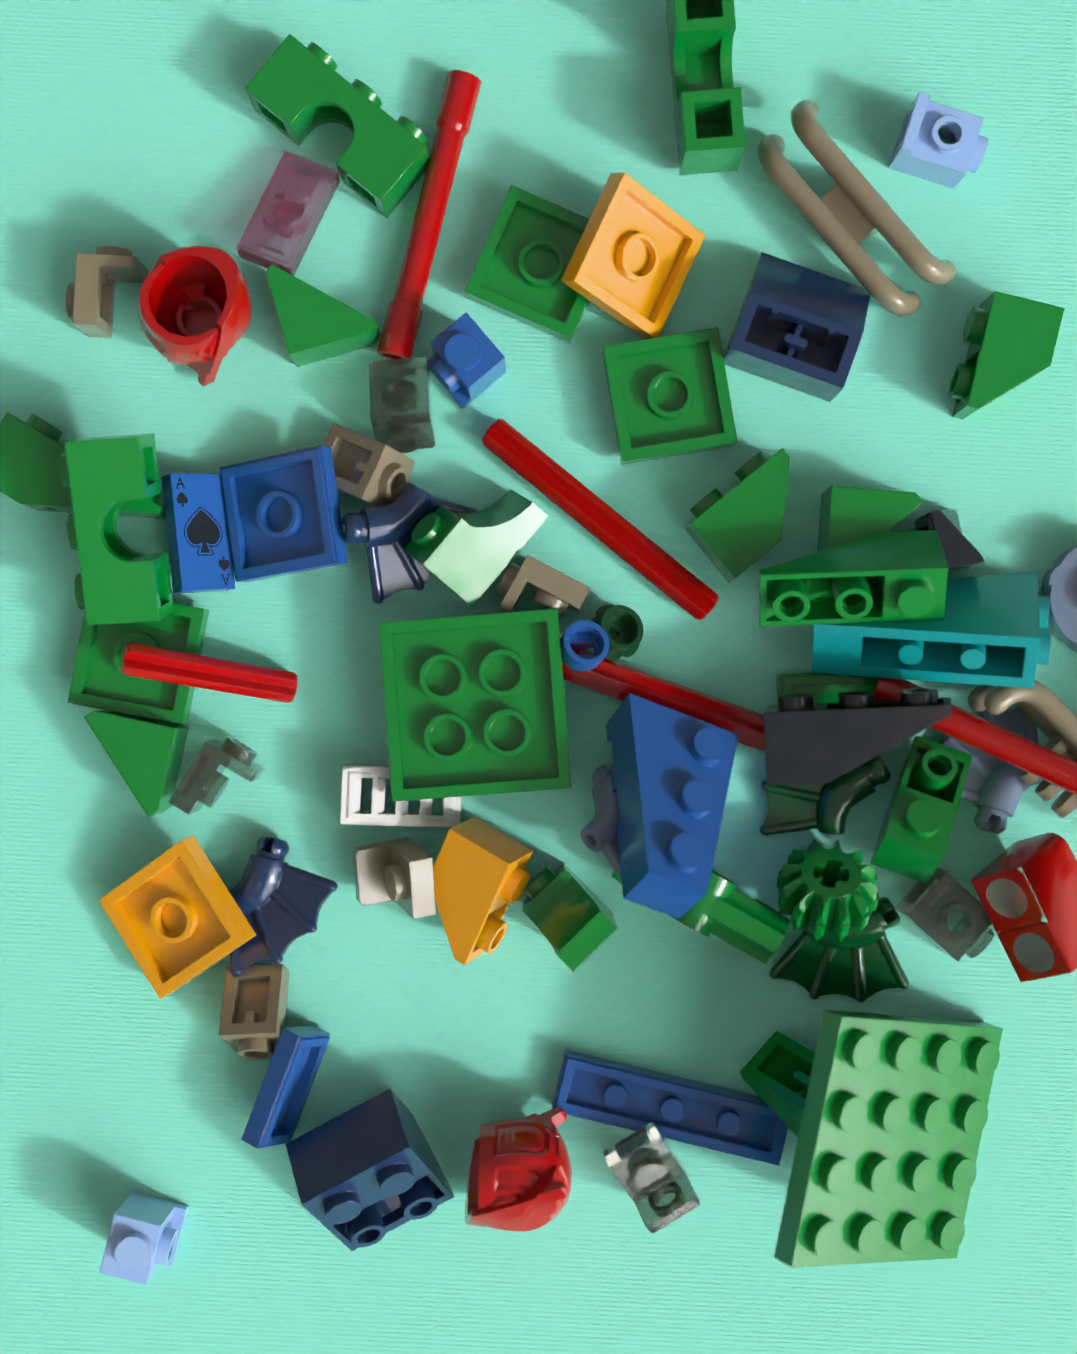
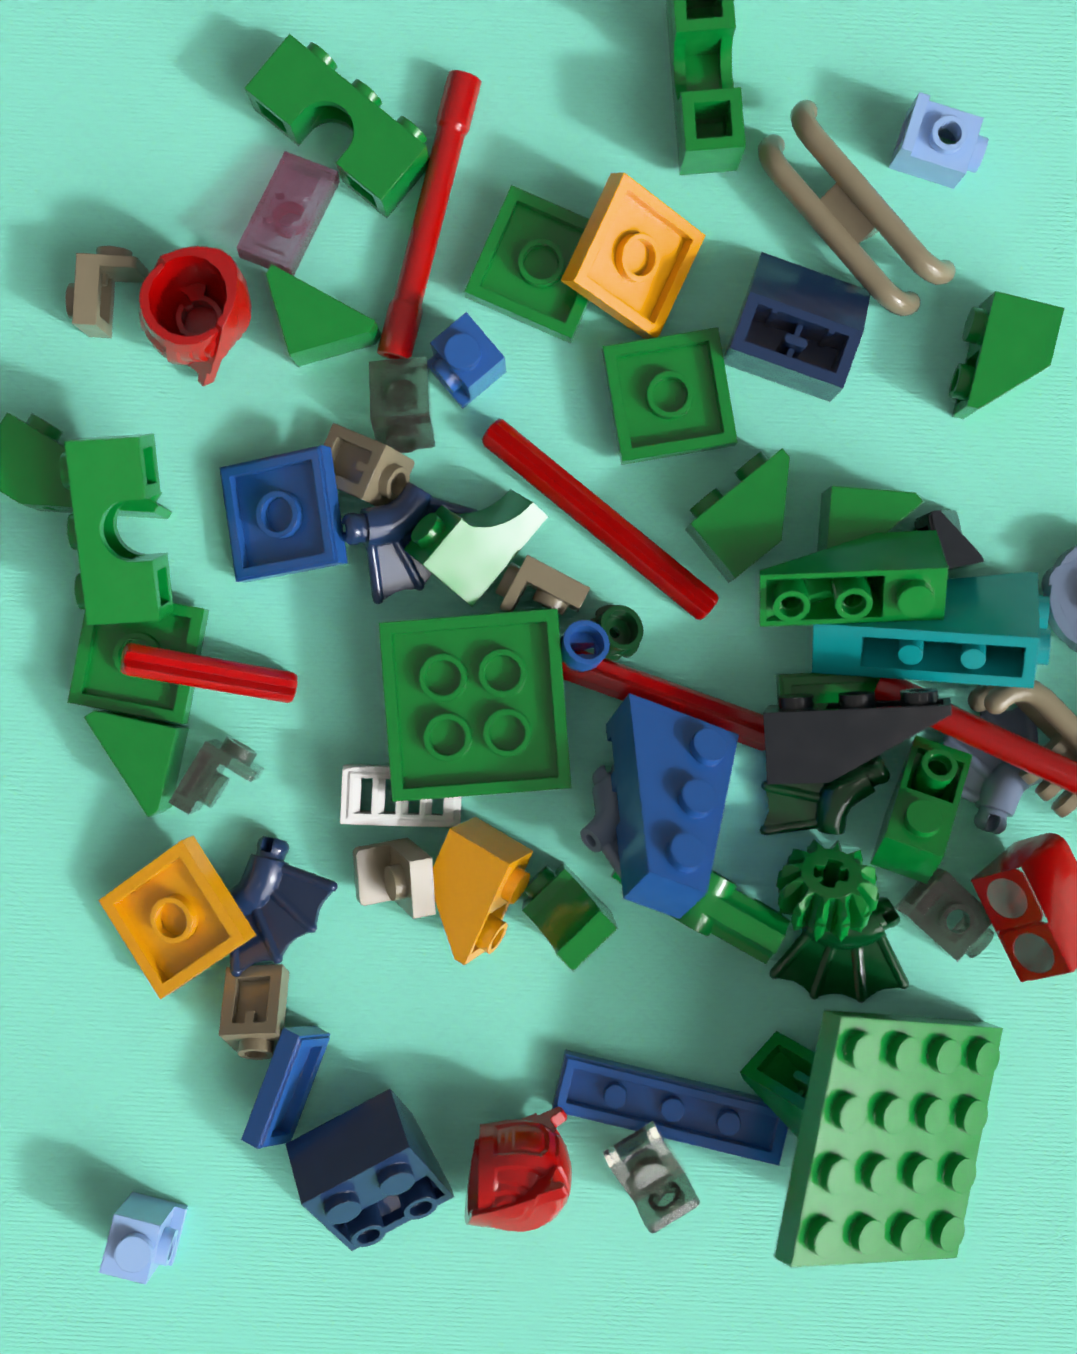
(197, 533): blue tile -> none

